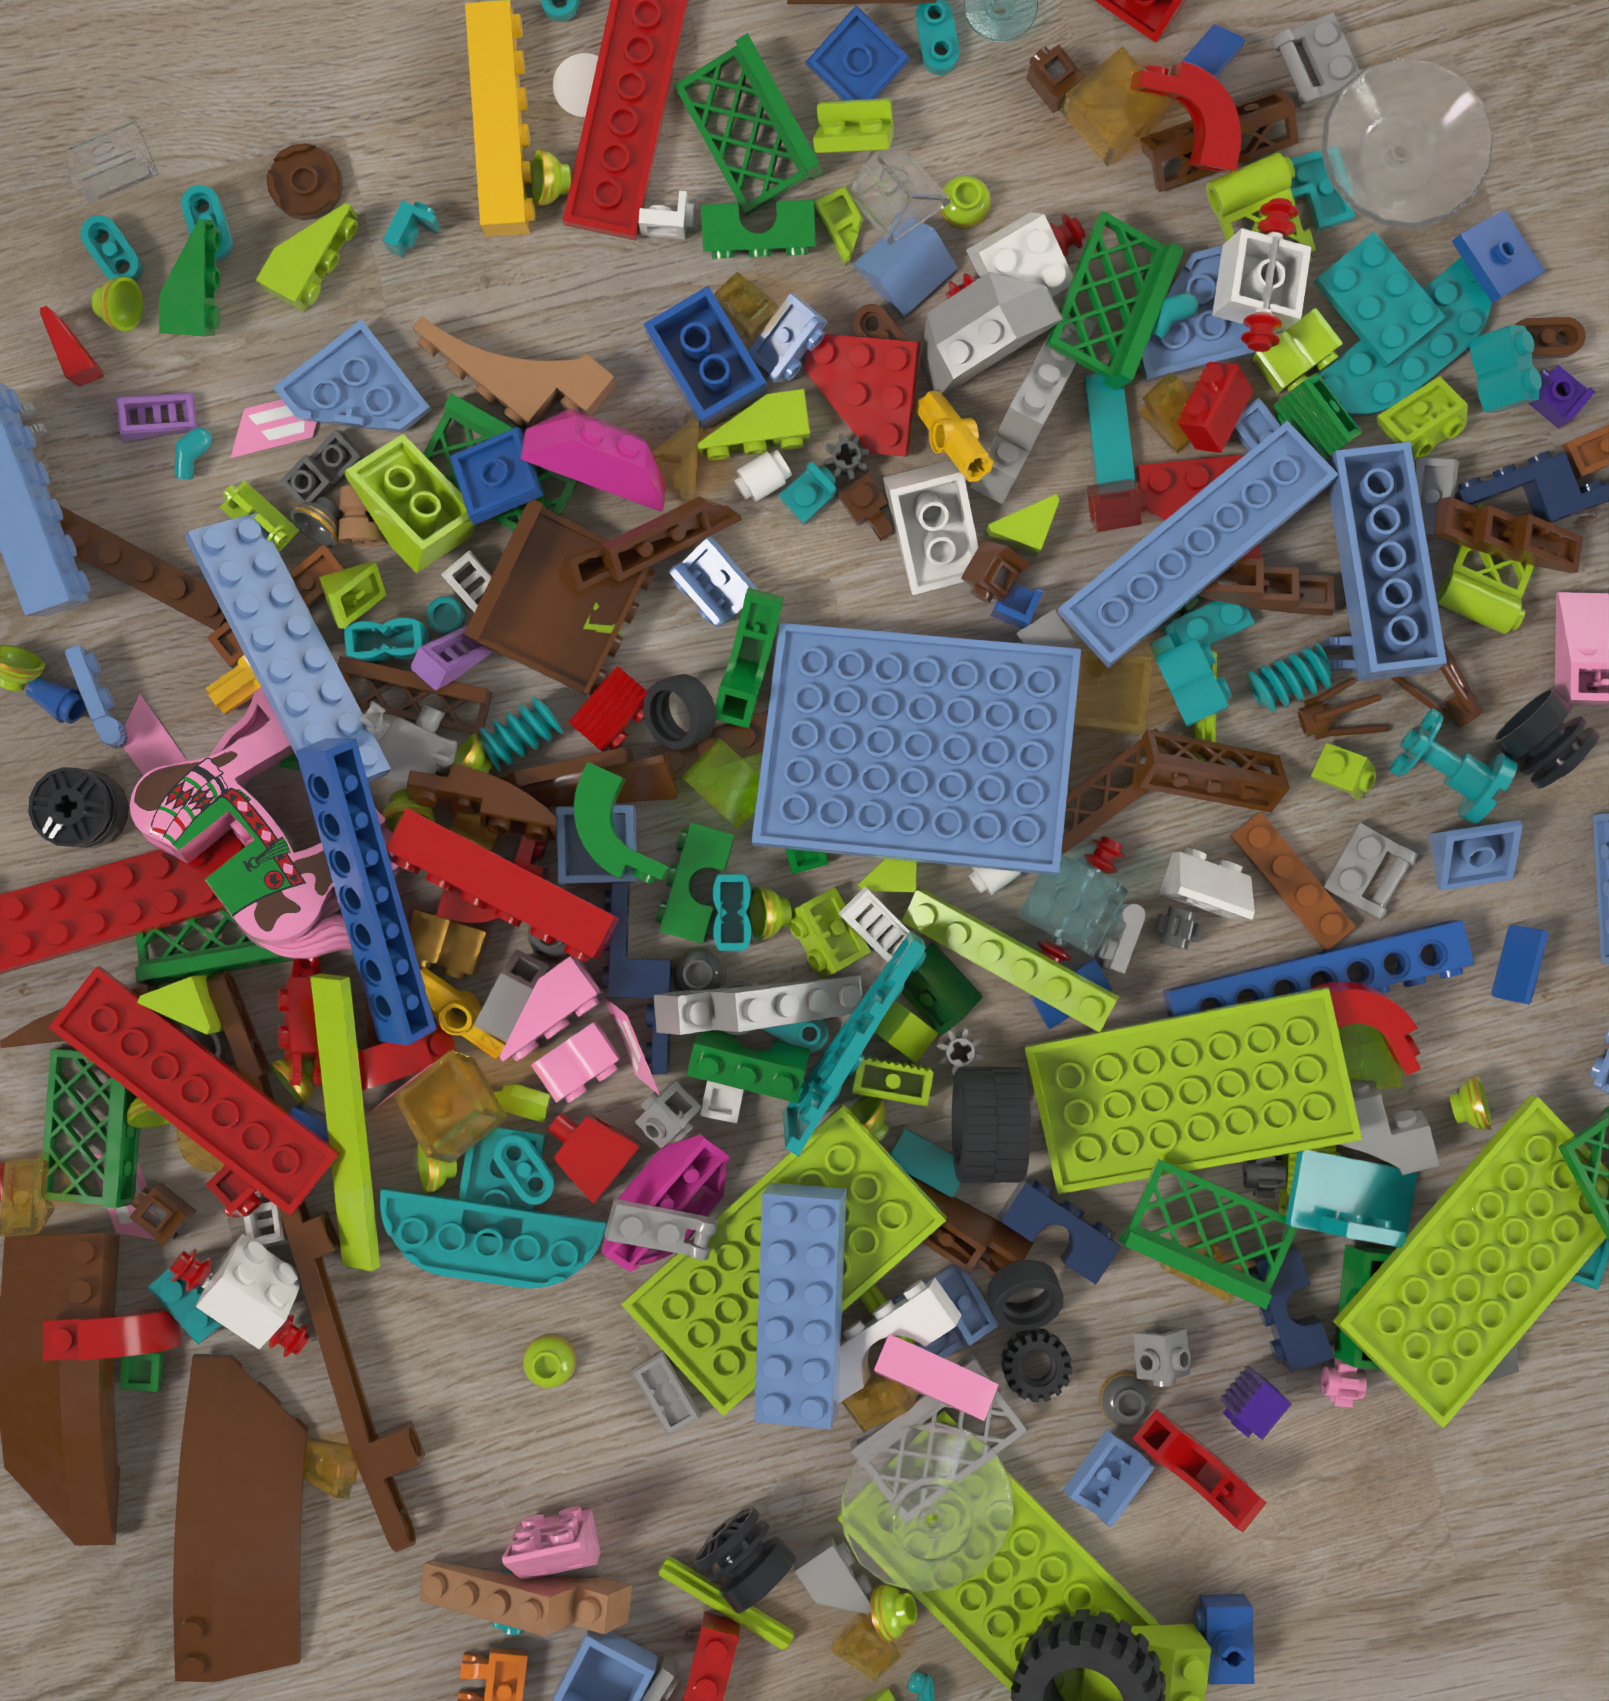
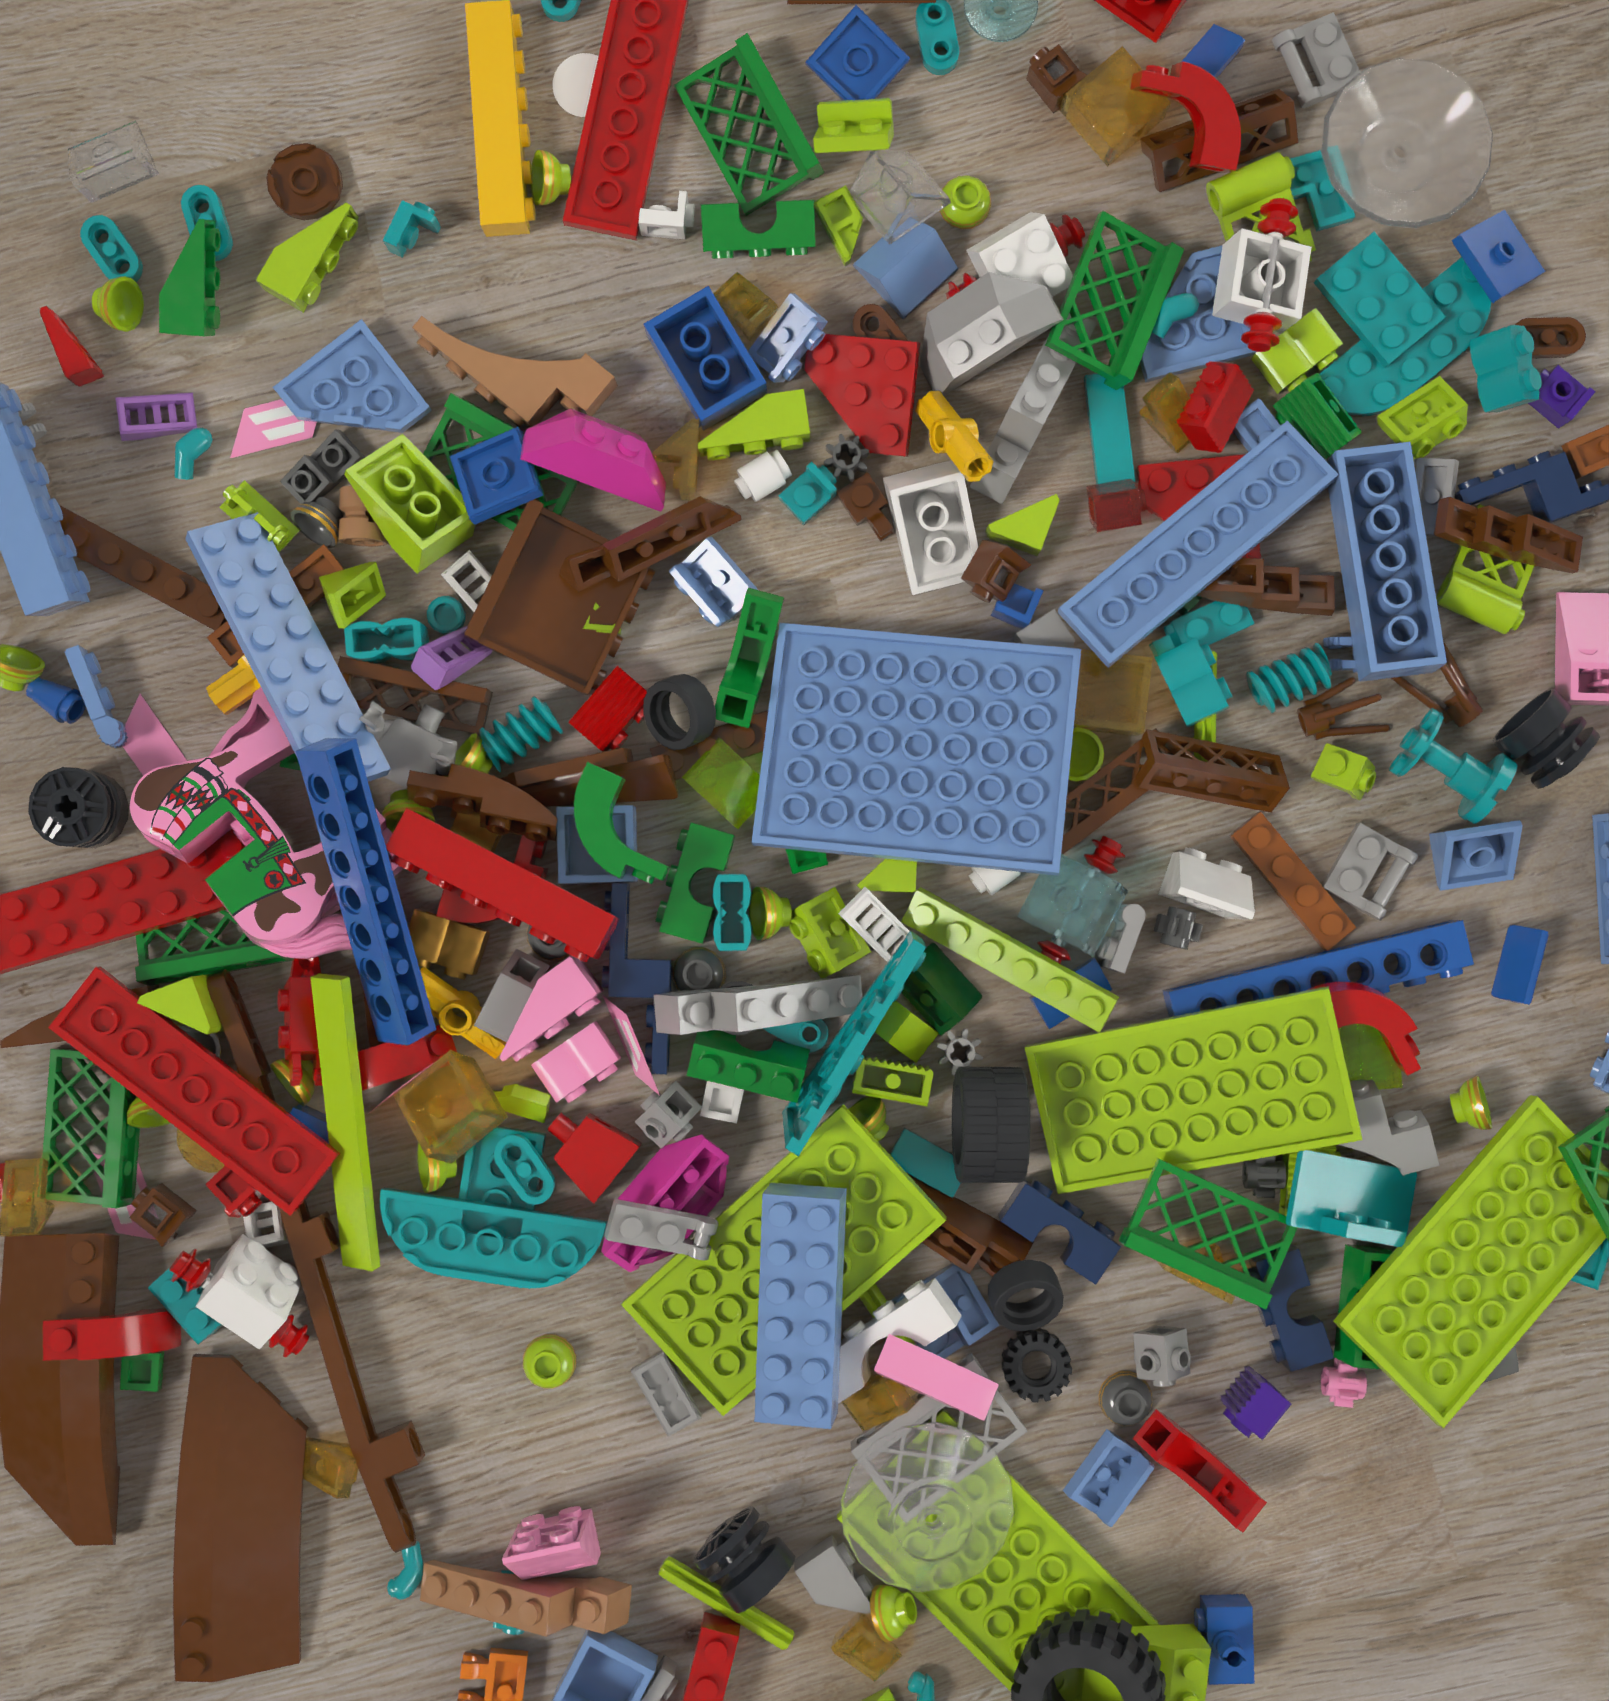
(410, 1577): none -> teal arm
(1086, 755): none -> lime piece

